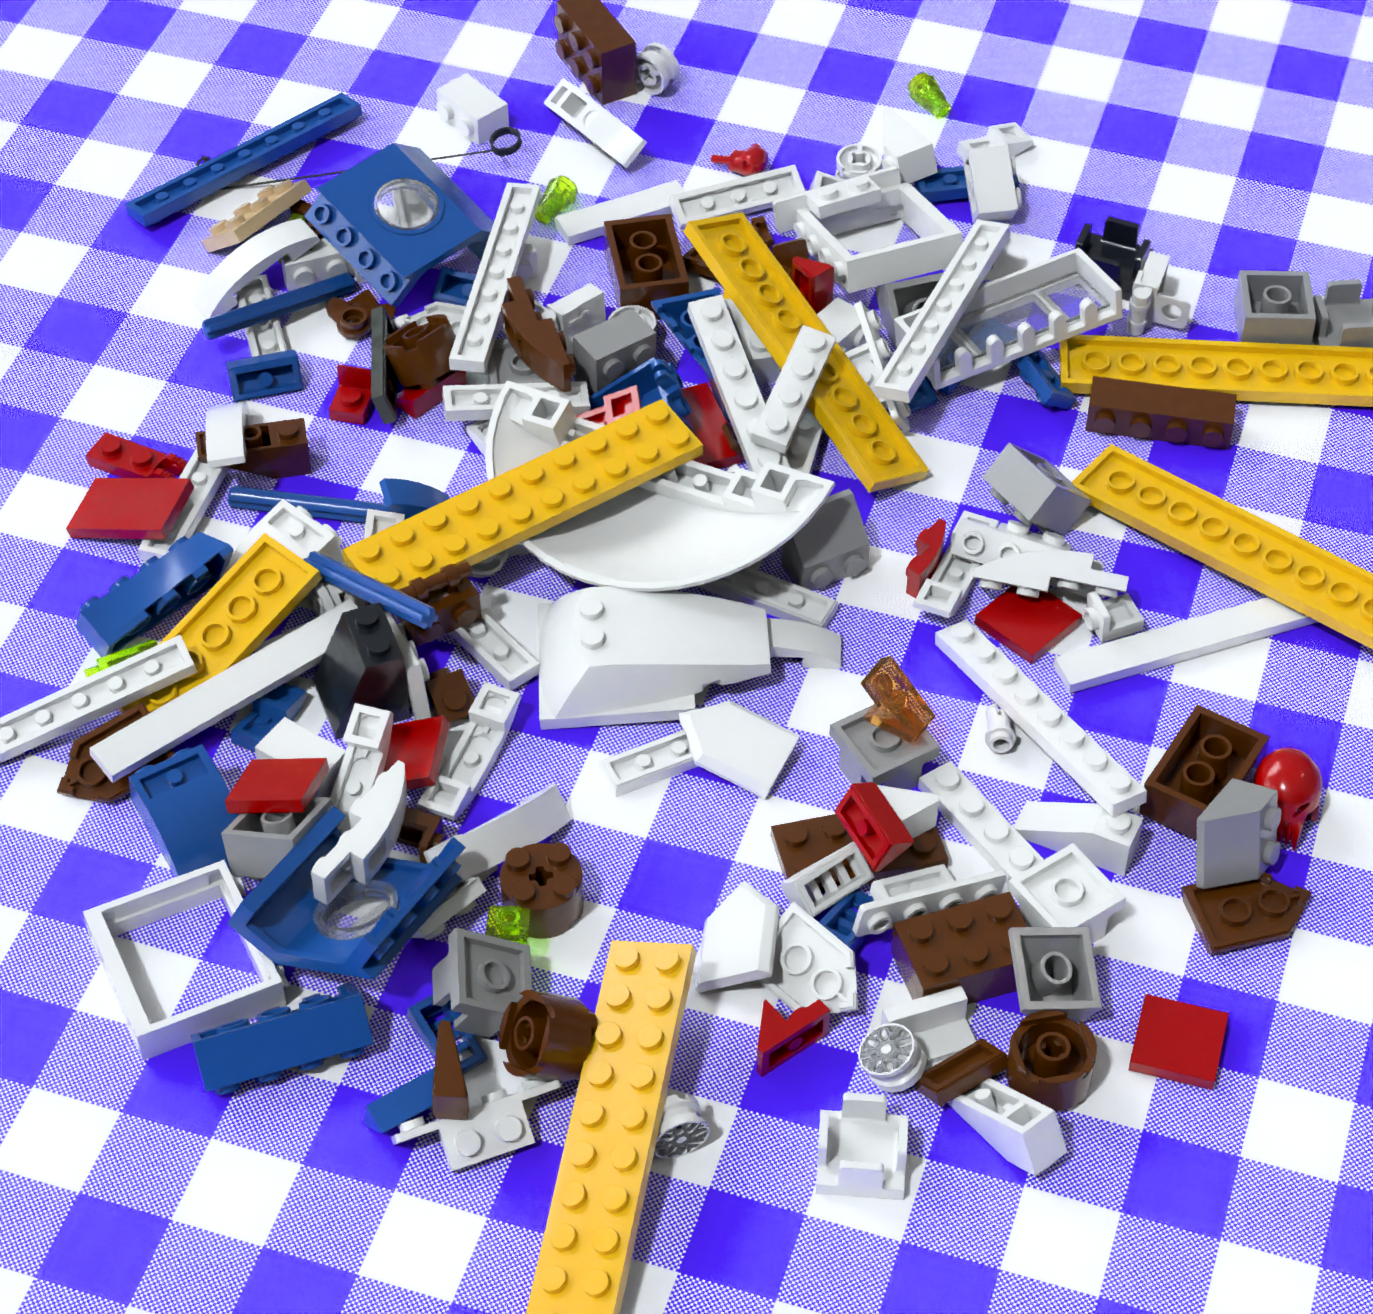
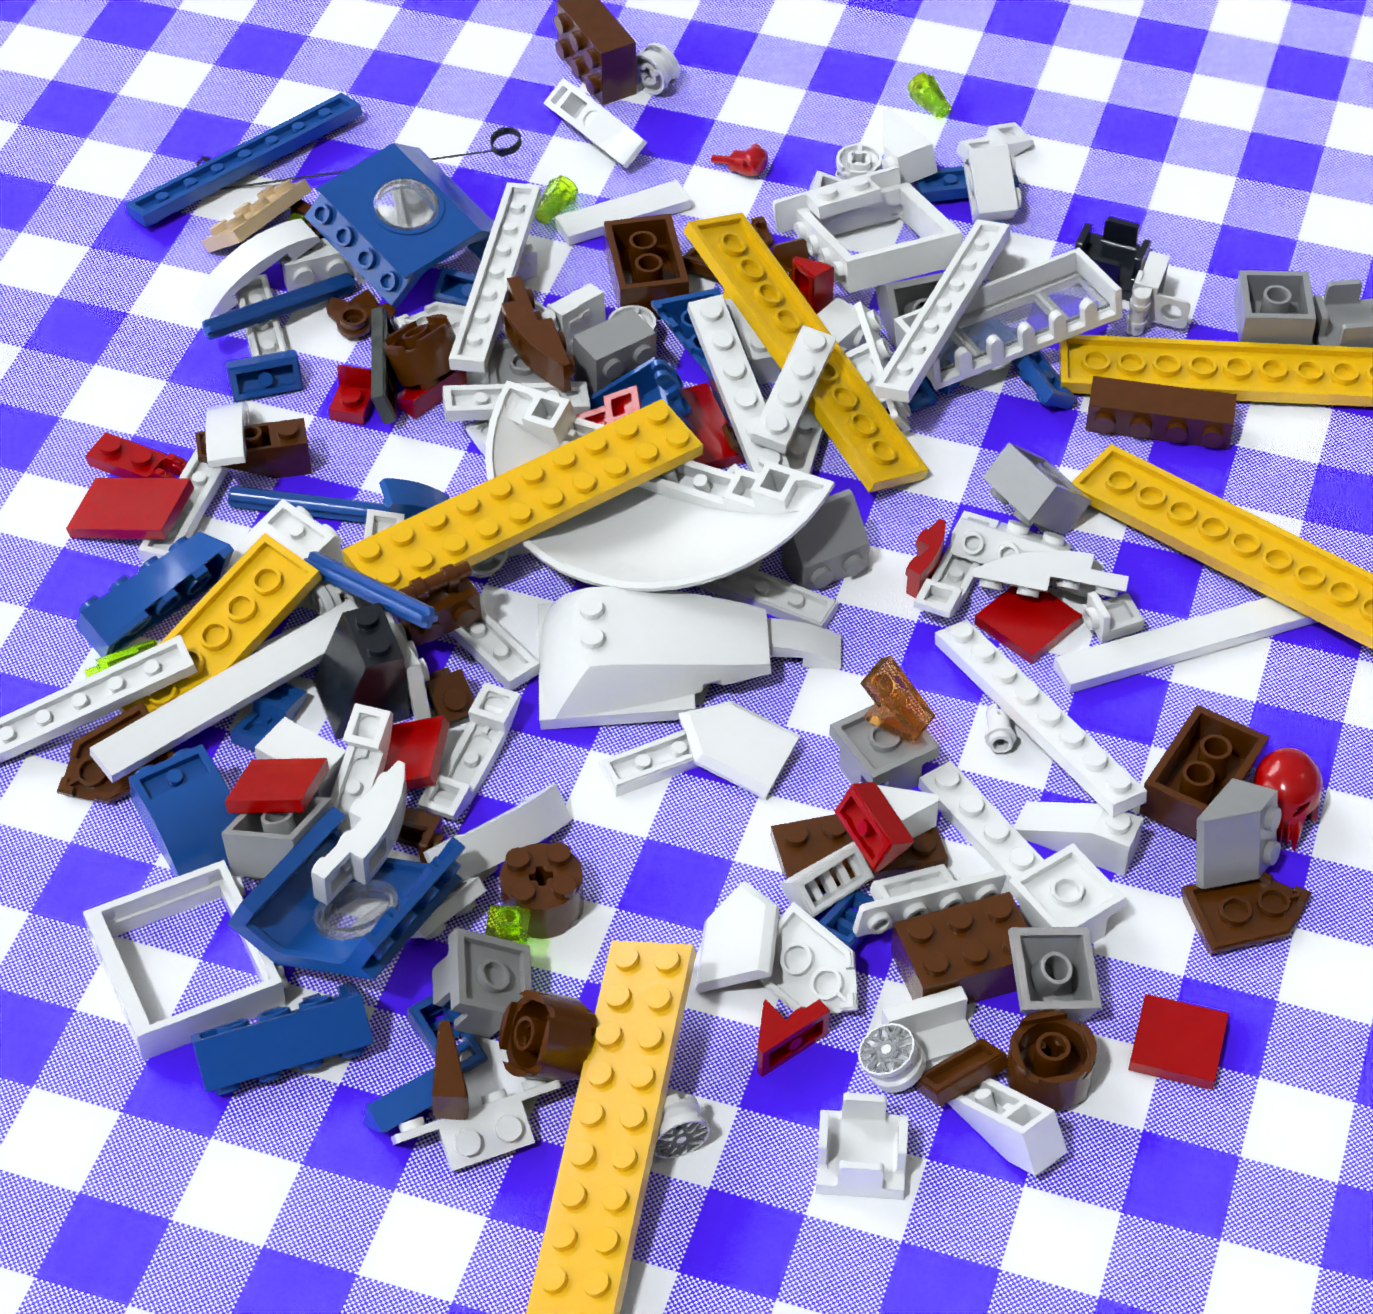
(471, 108): white brick -> none
(736, 196): white plate -> none

